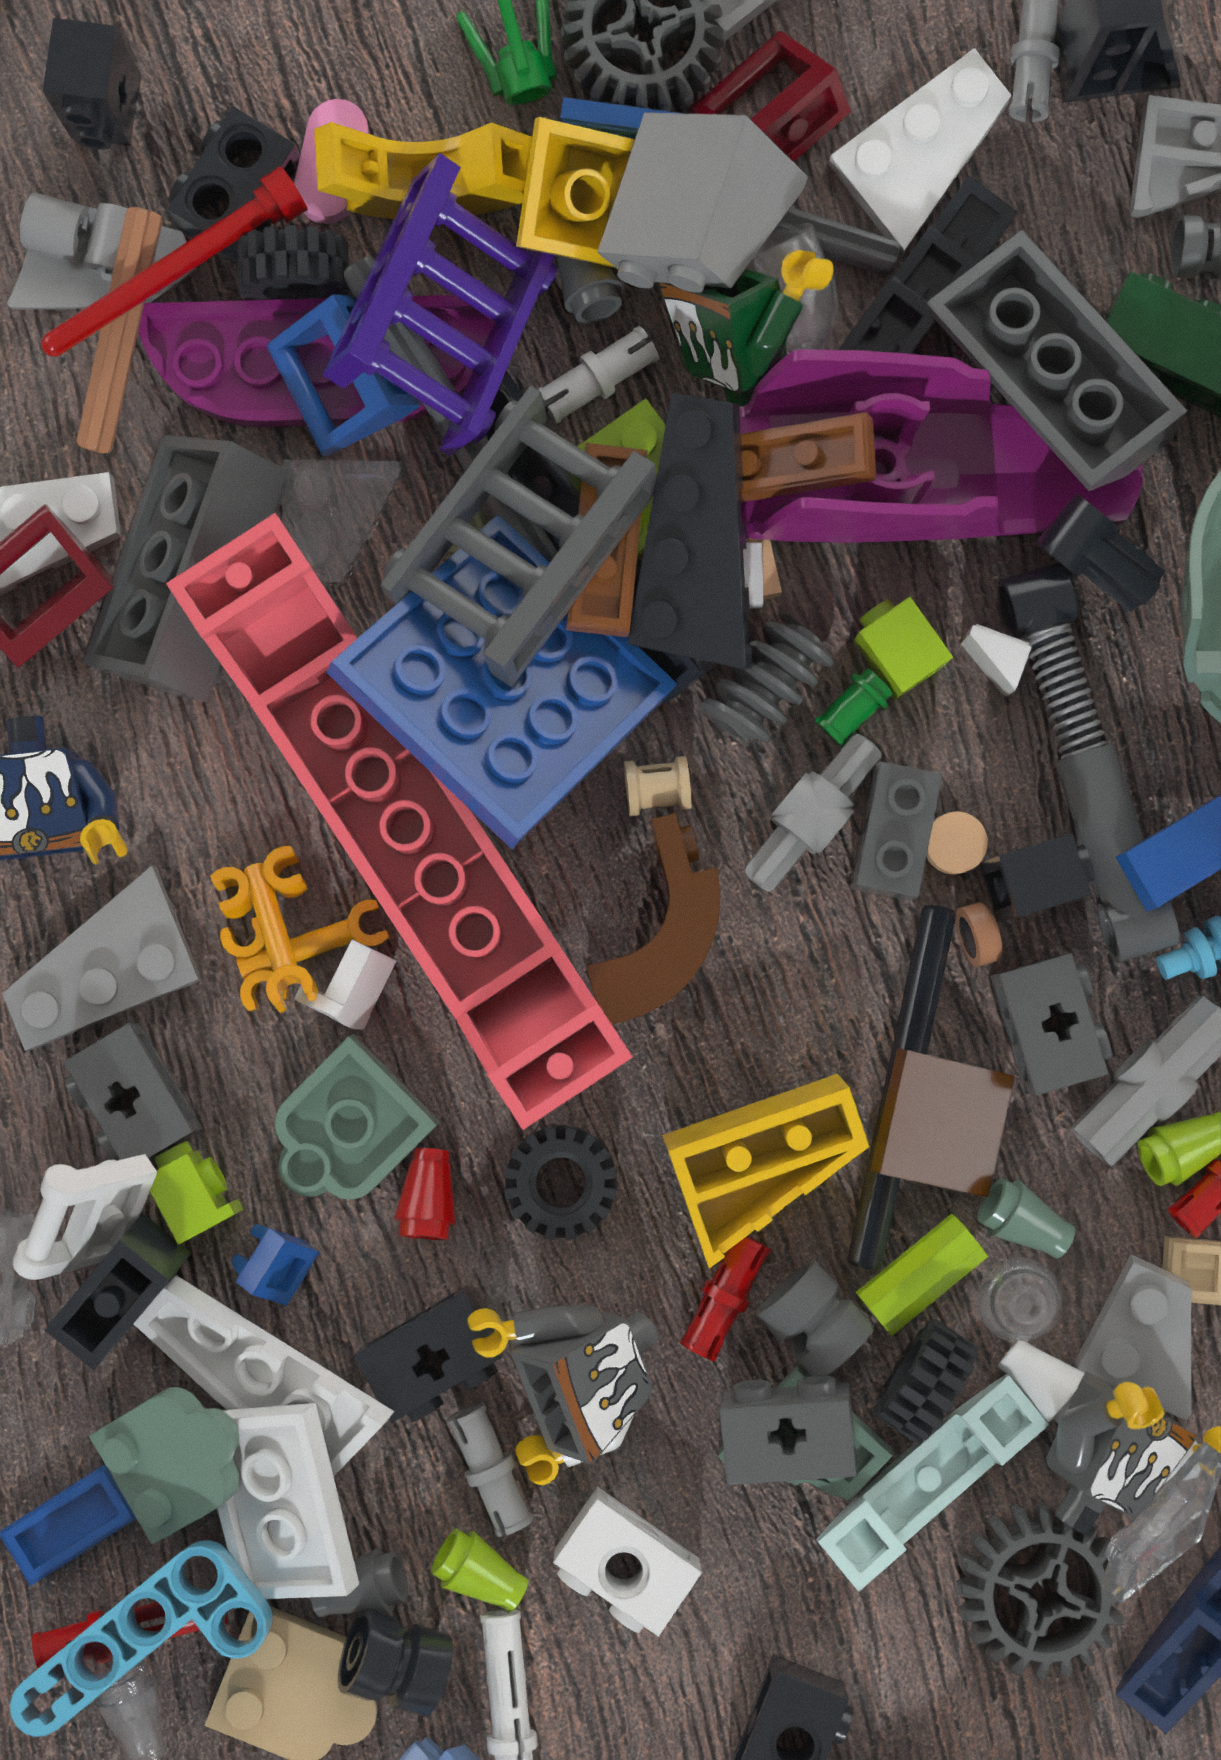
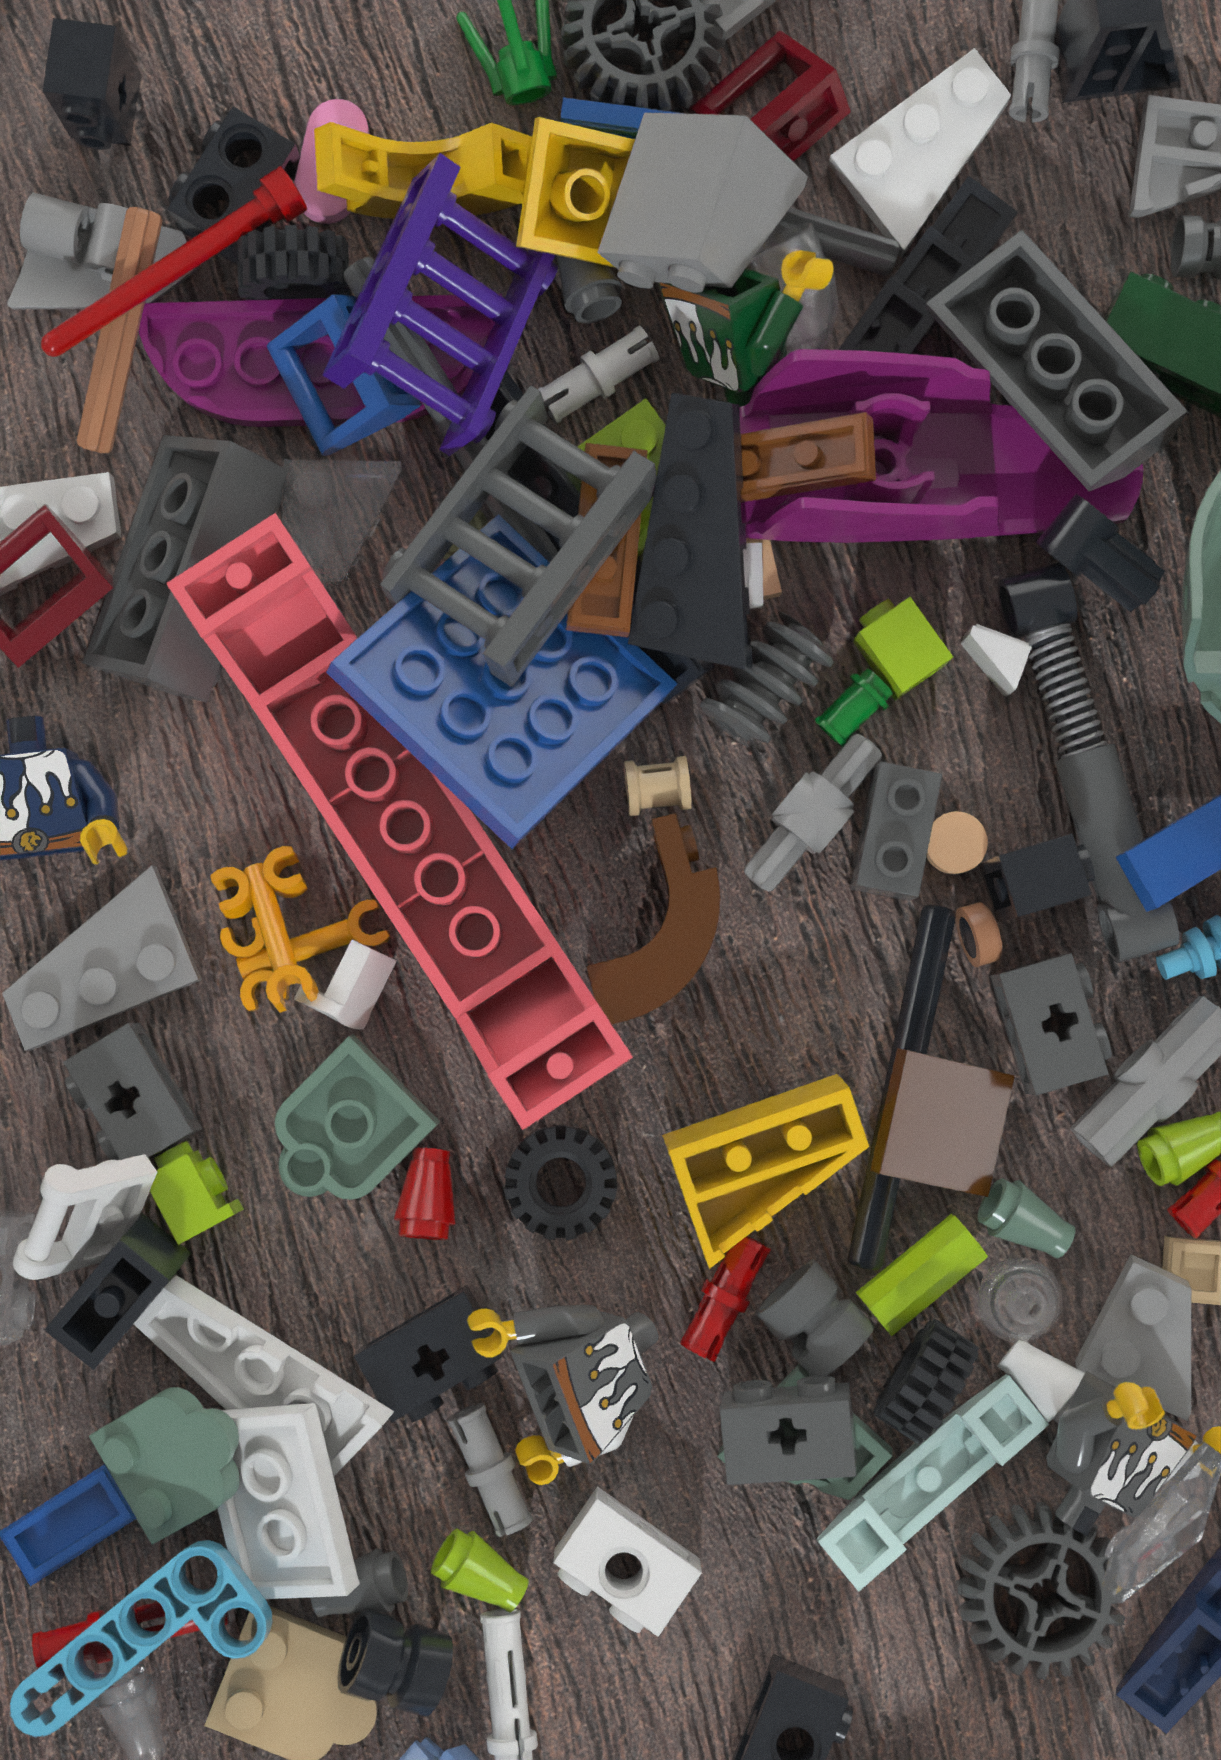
(275, 1265): blue tile -> none

